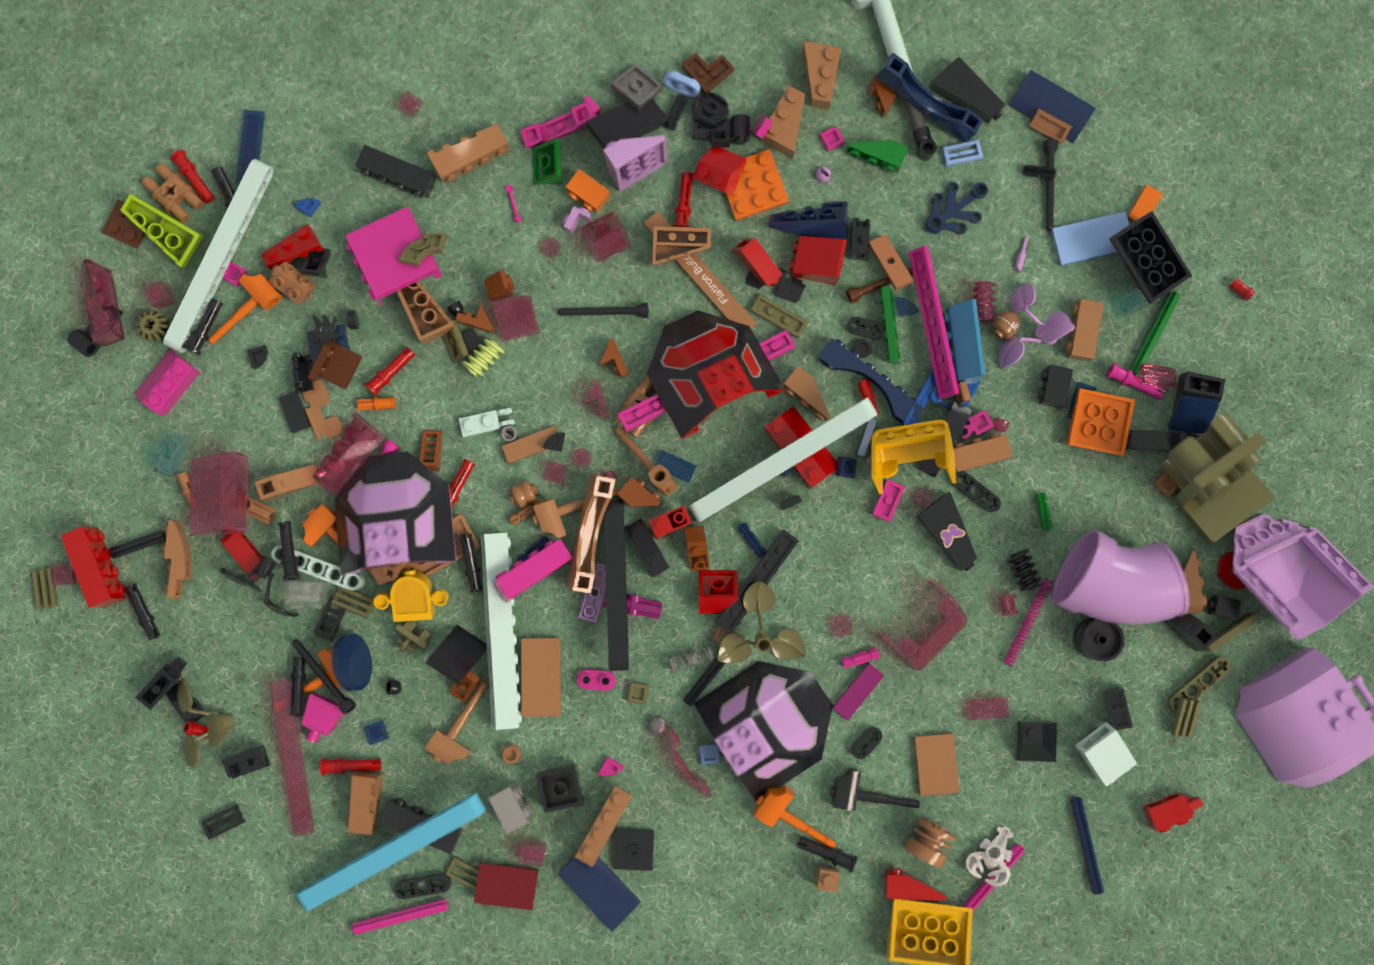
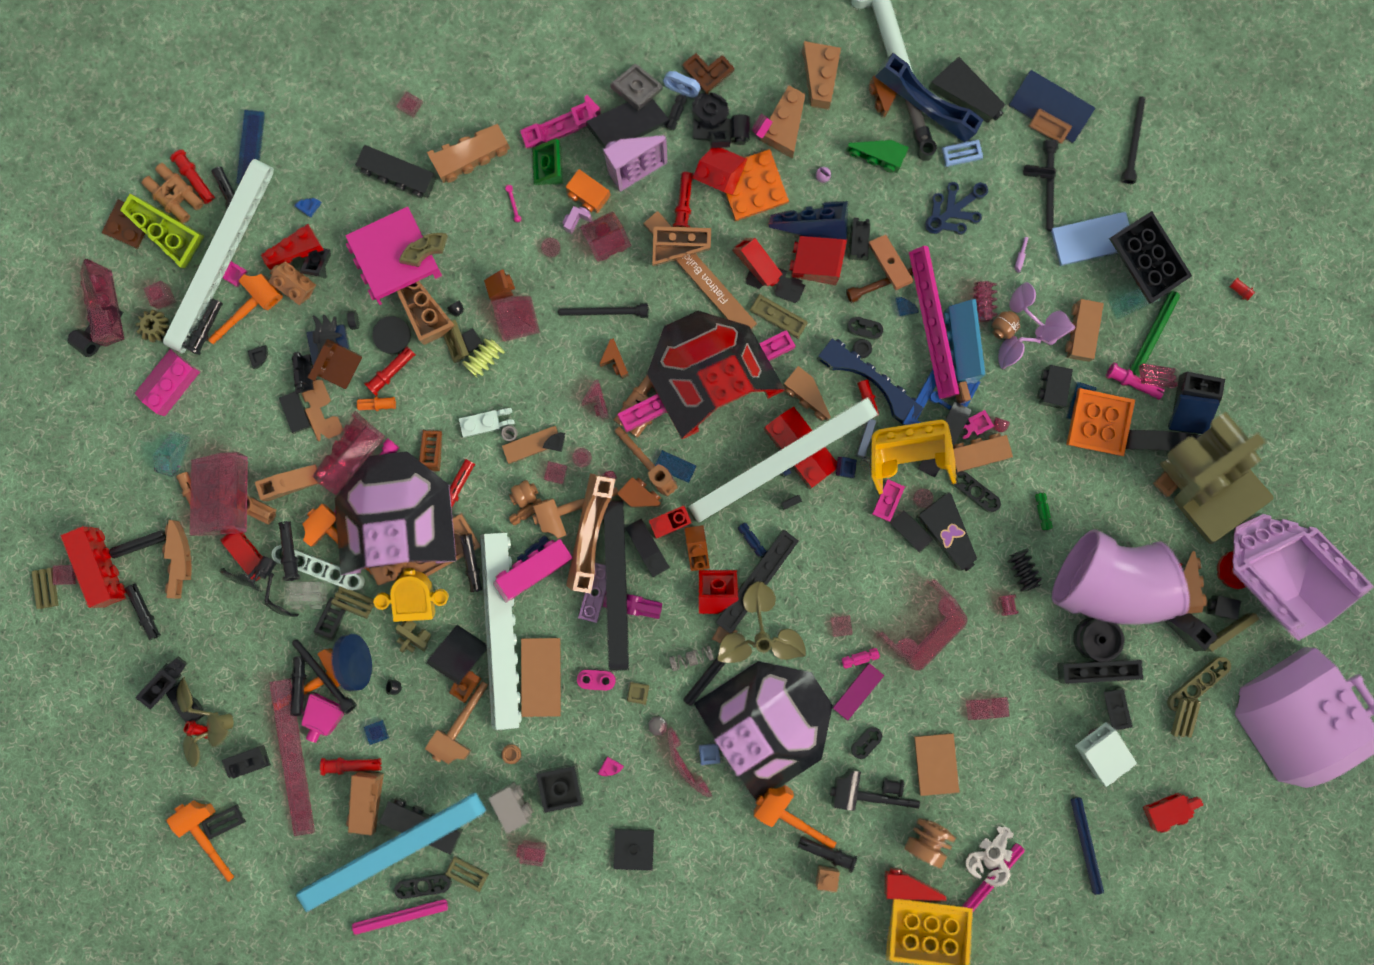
(187, 820): none -> orange piece
(391, 335): none -> black tile
(481, 321): dark orange slope -> none
(506, 886): dark red tile -> none
(600, 890): dark blue slope -> none
(603, 826): medium nougat brick -> none
(832, 138): dark pink tile -> none
(888, 317): green plate -> none
(893, 787): none -> black bush
(911, 531): none -> black slope
(1027, 622): dark pink piece -> none
(1036, 741): black slope -> none
(1100, 671): none -> black brick
(1129, 175): none -> black piece
(1145, 203): orange tile -> none

